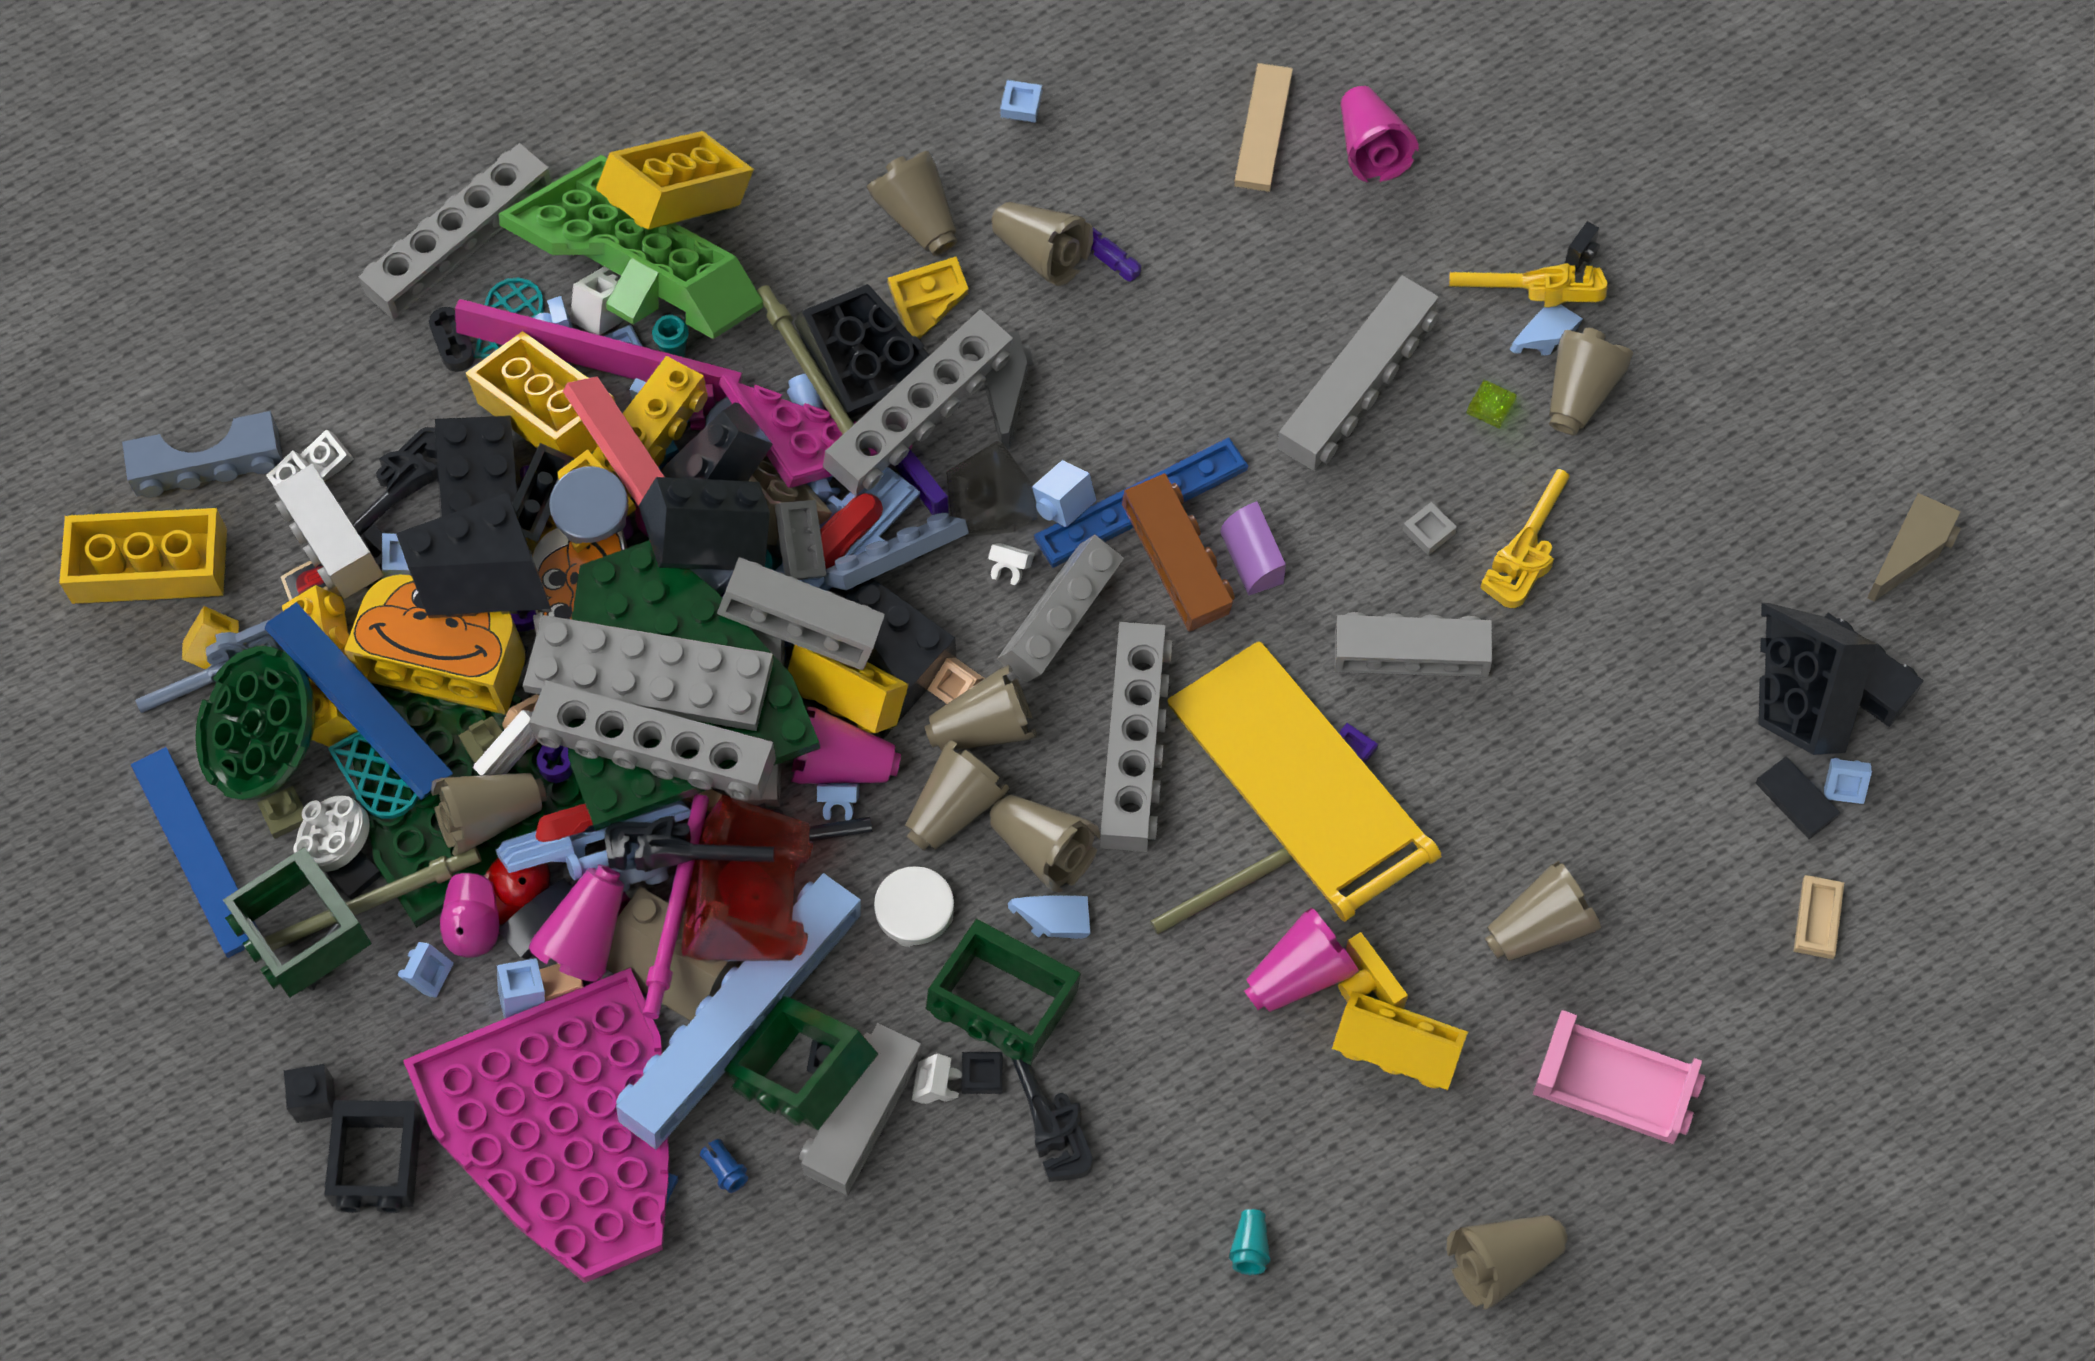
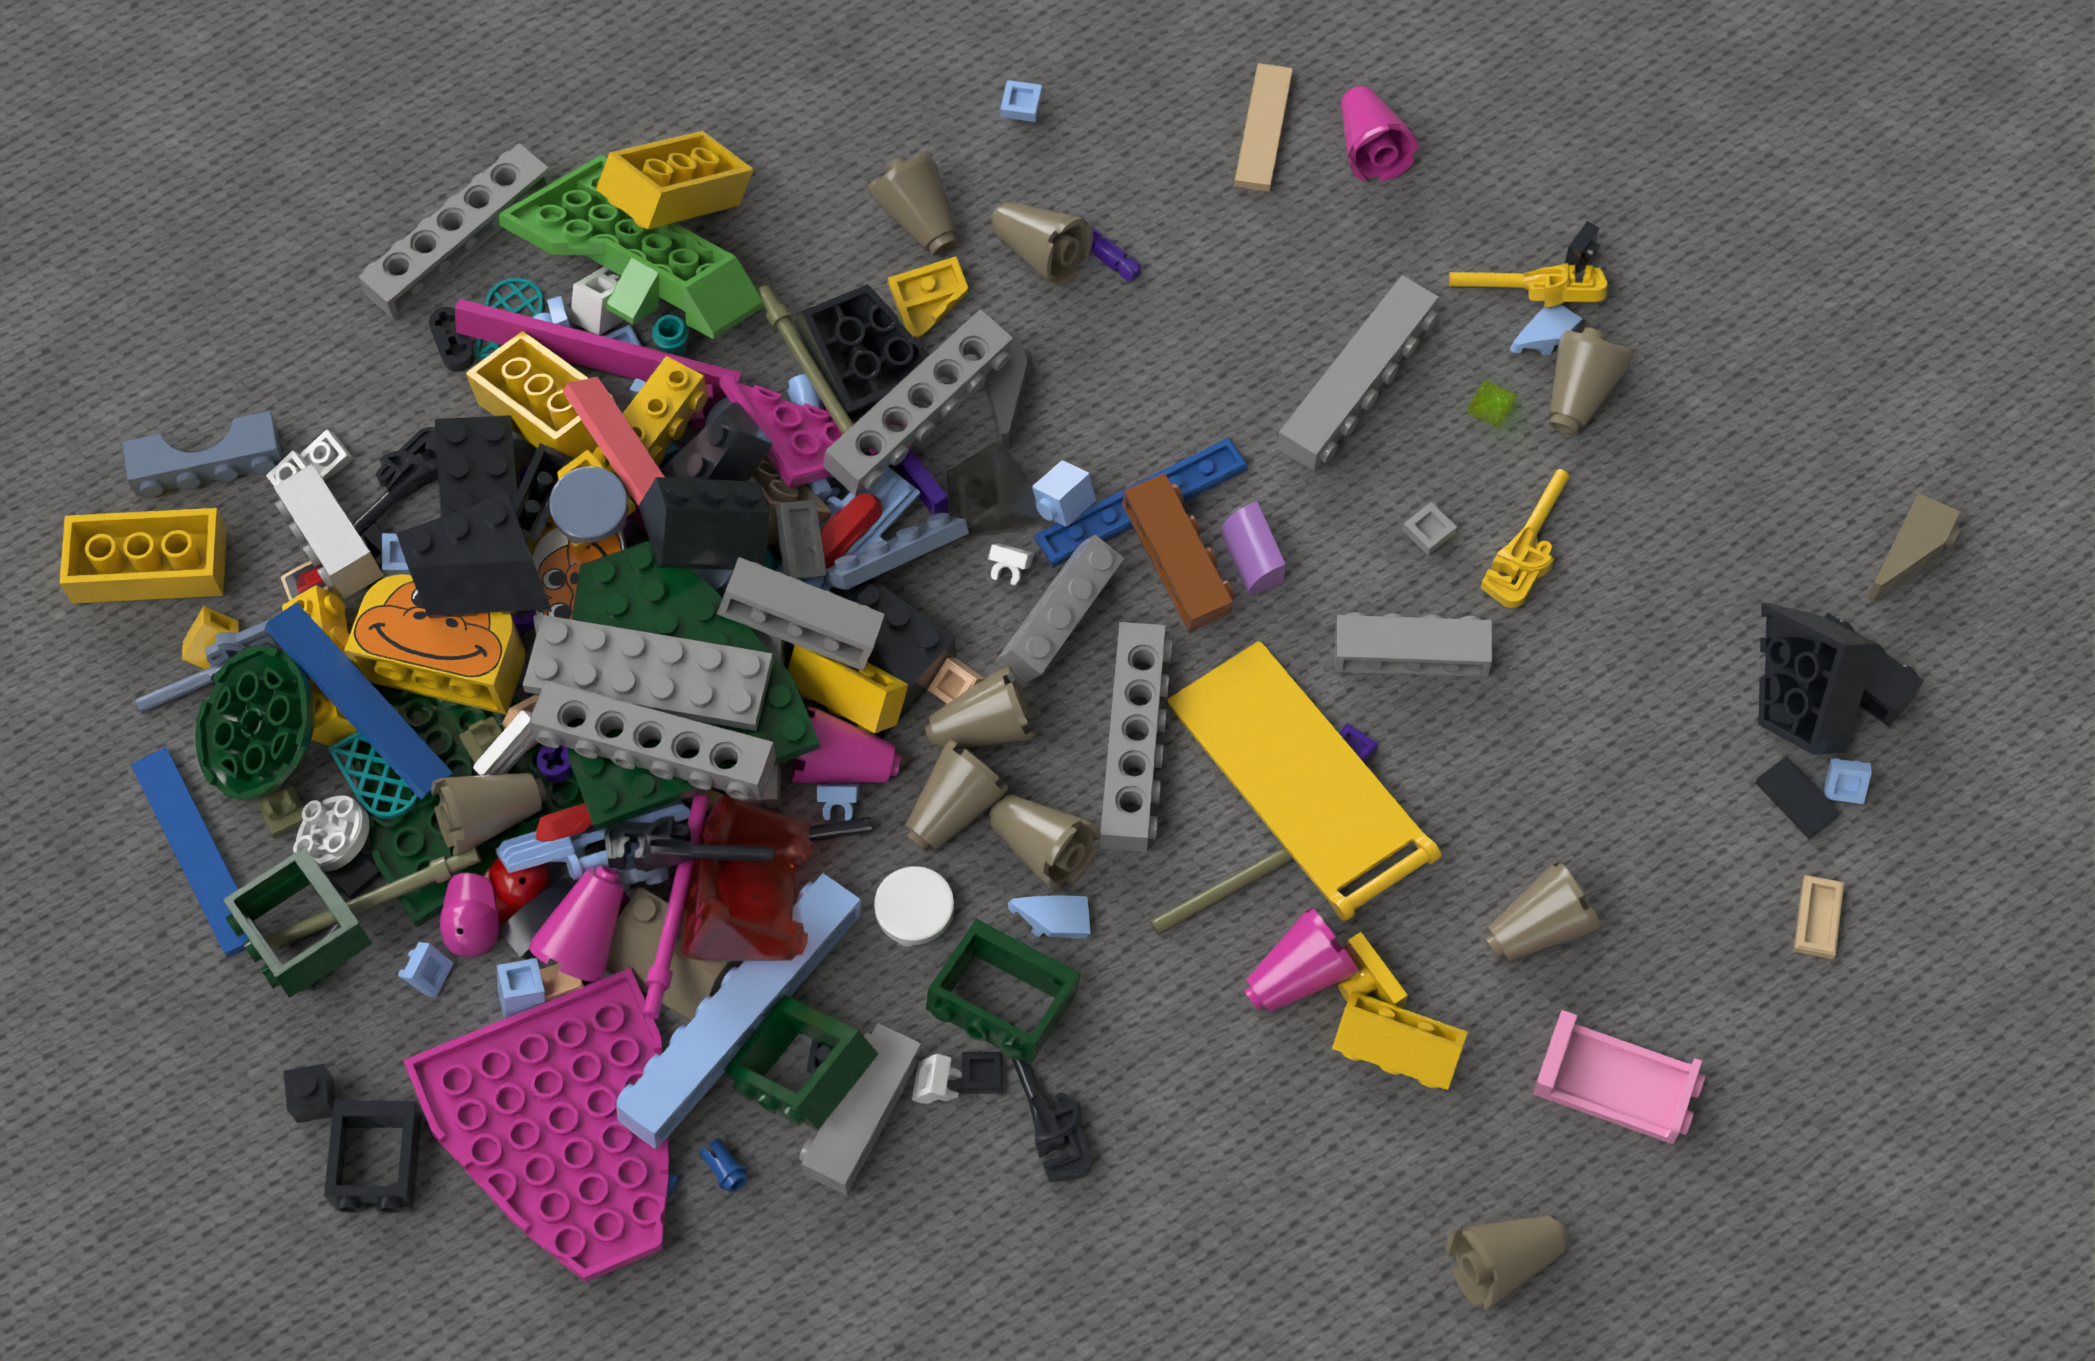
(1250, 1244): teal cone -> none

